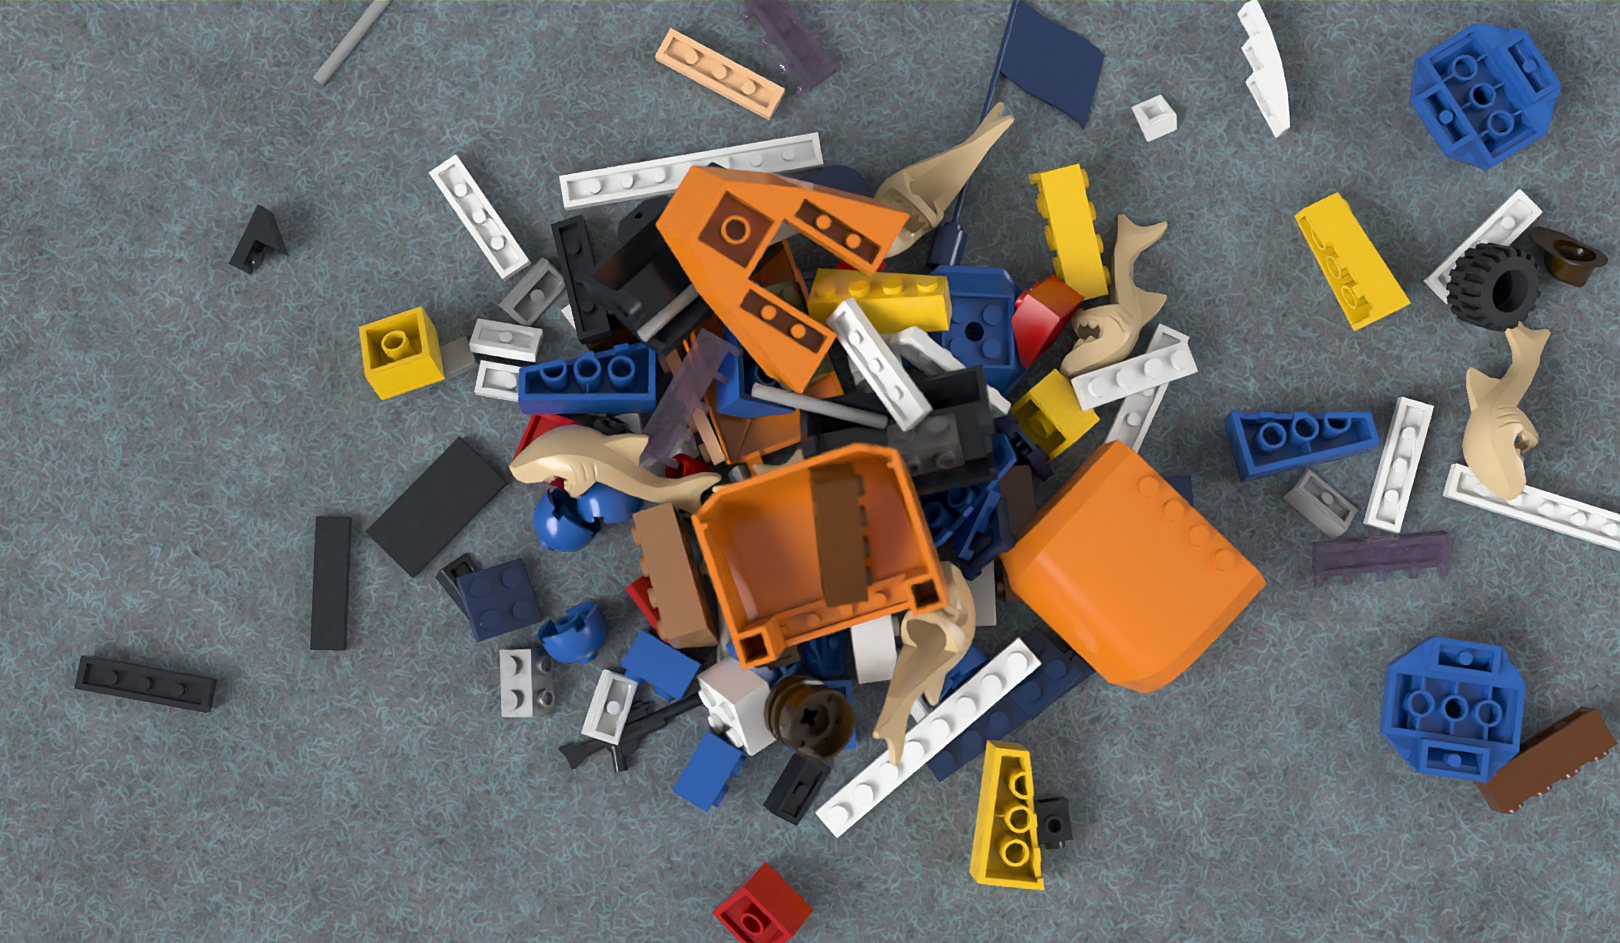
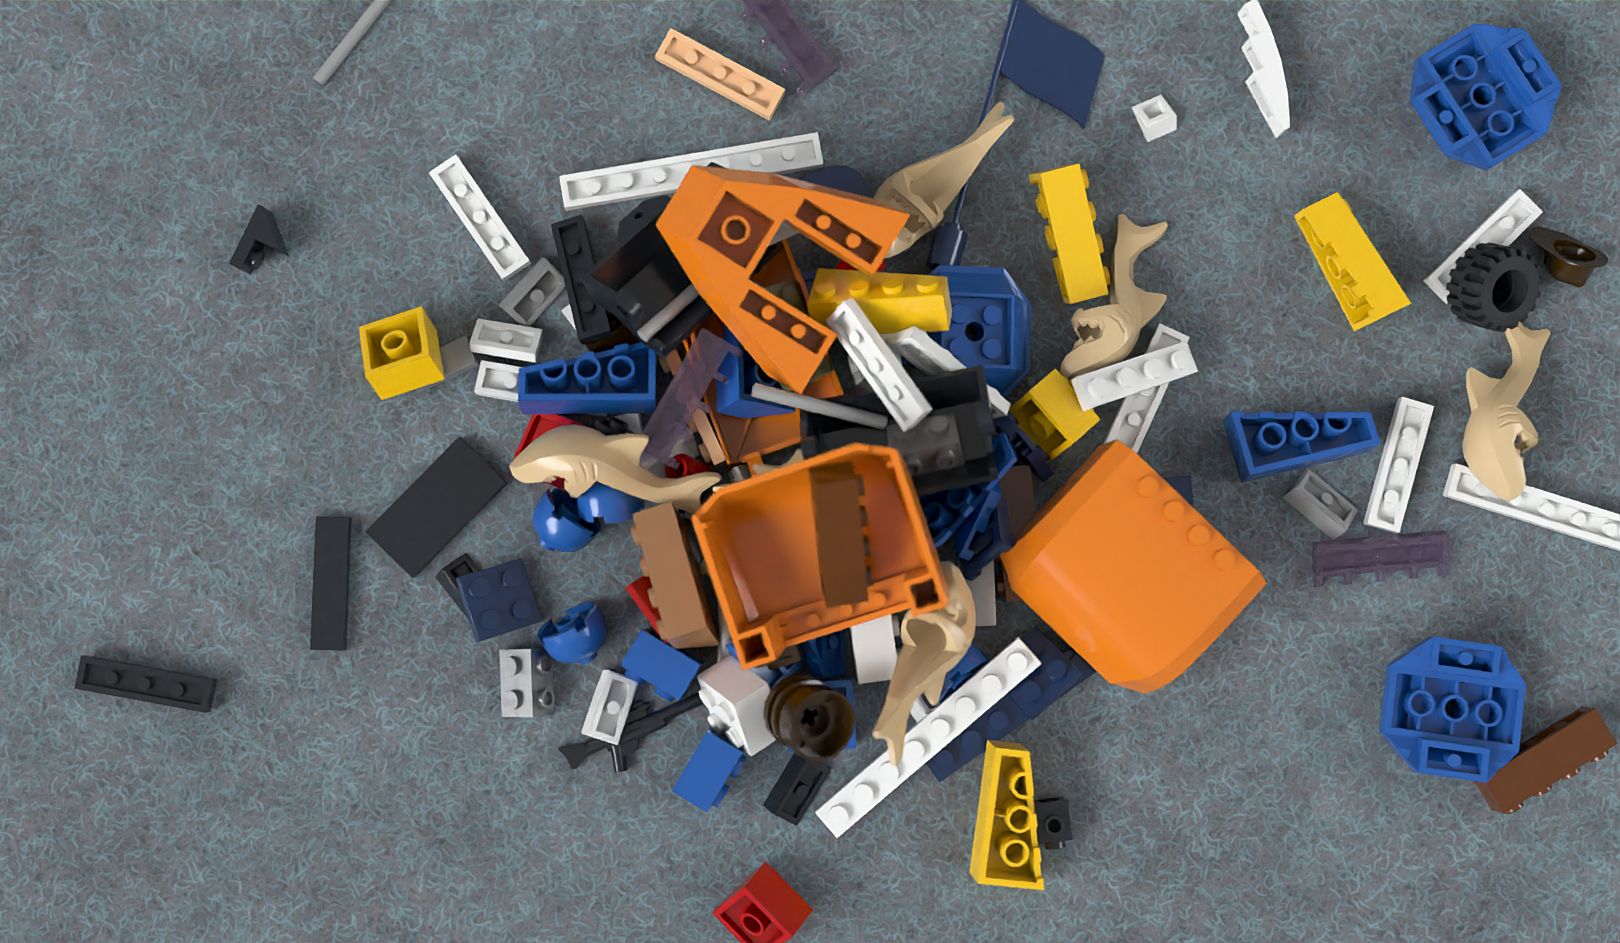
(1042, 317): red slope -> none

